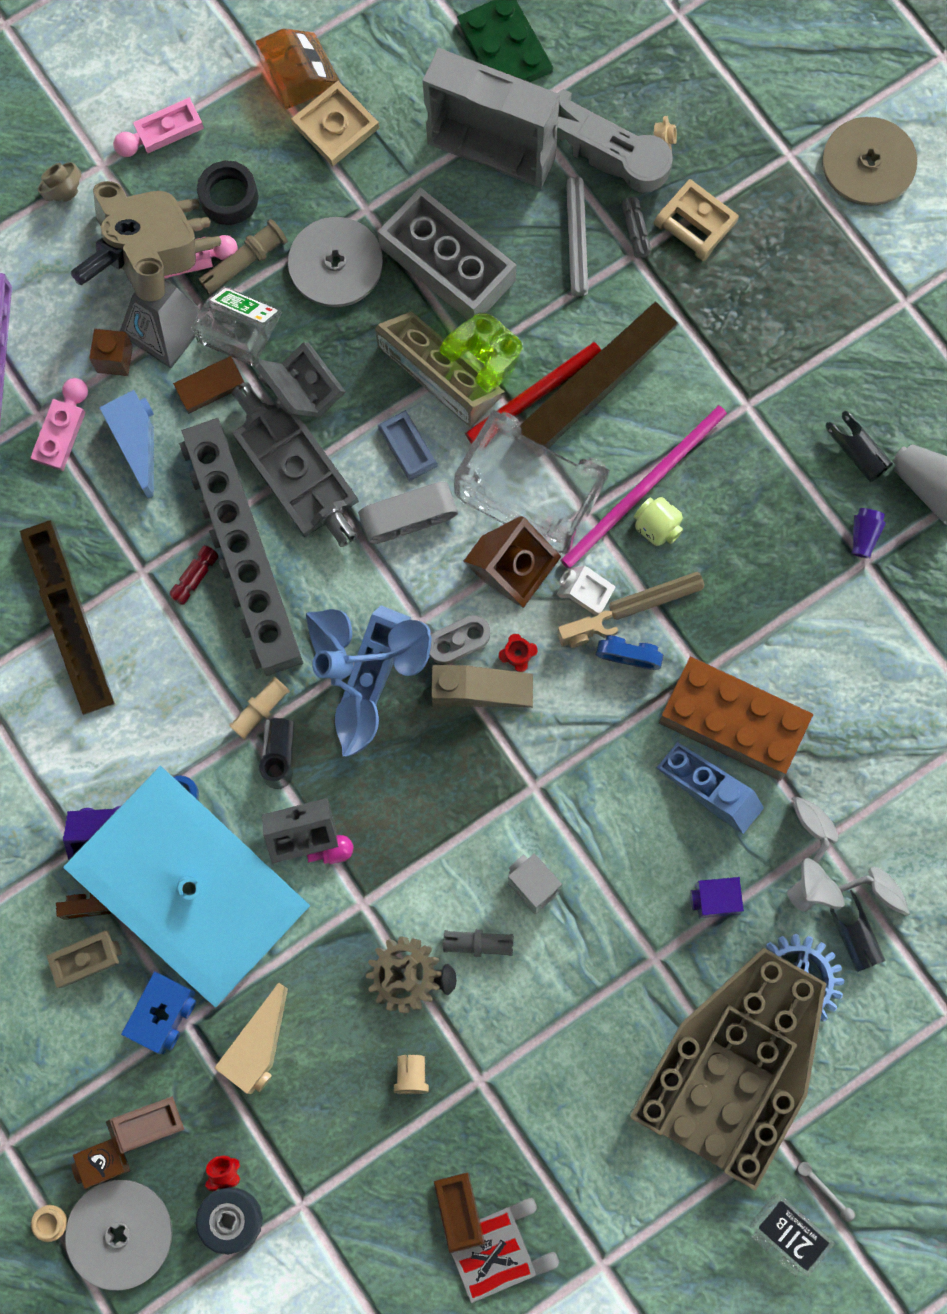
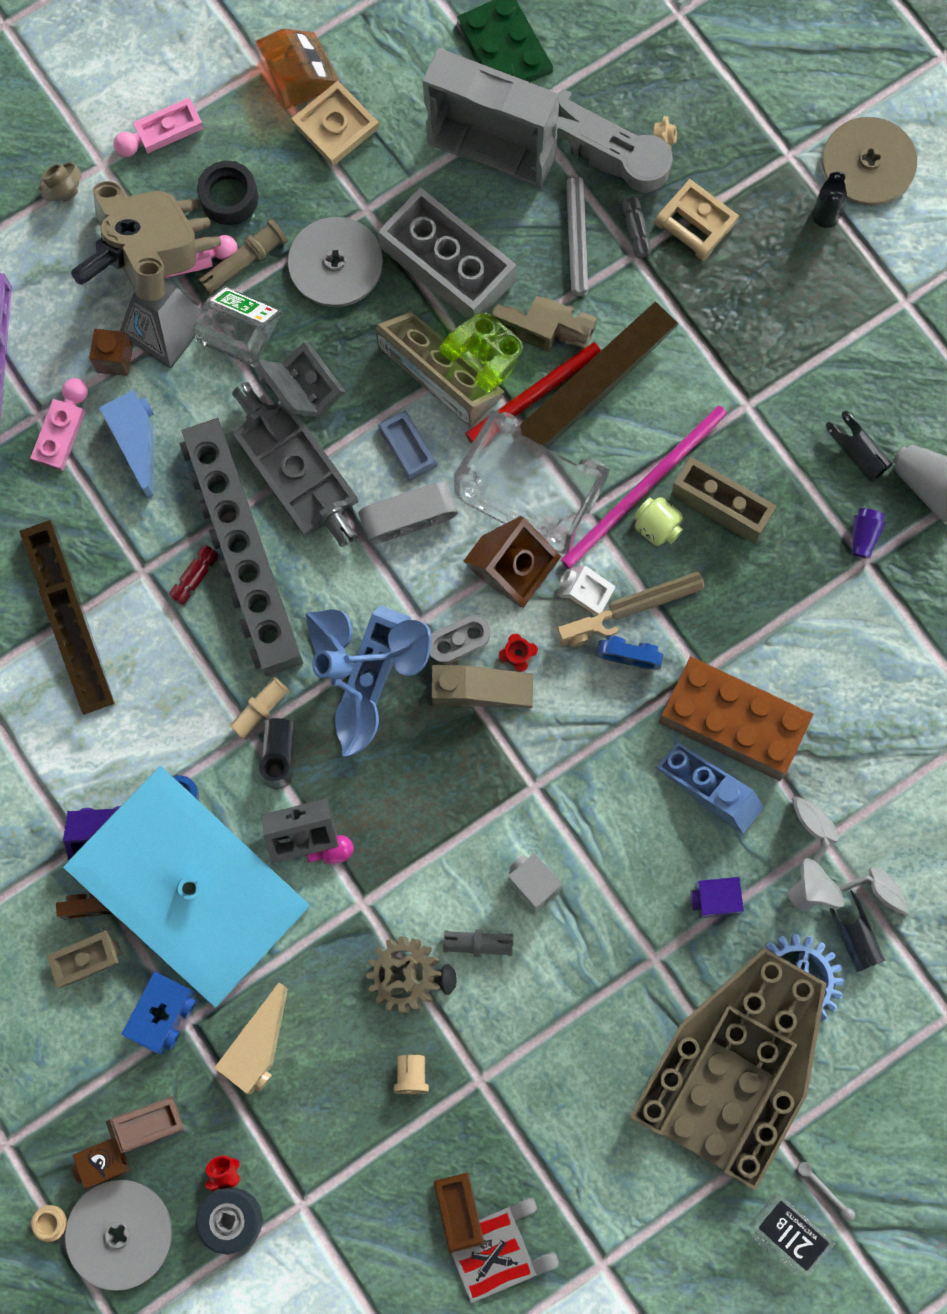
(209, 384): reddish brown tile -> none
(546, 322): none -> dark tan plate
(723, 500): none -> dark tan brick
(830, 201): none -> black piece

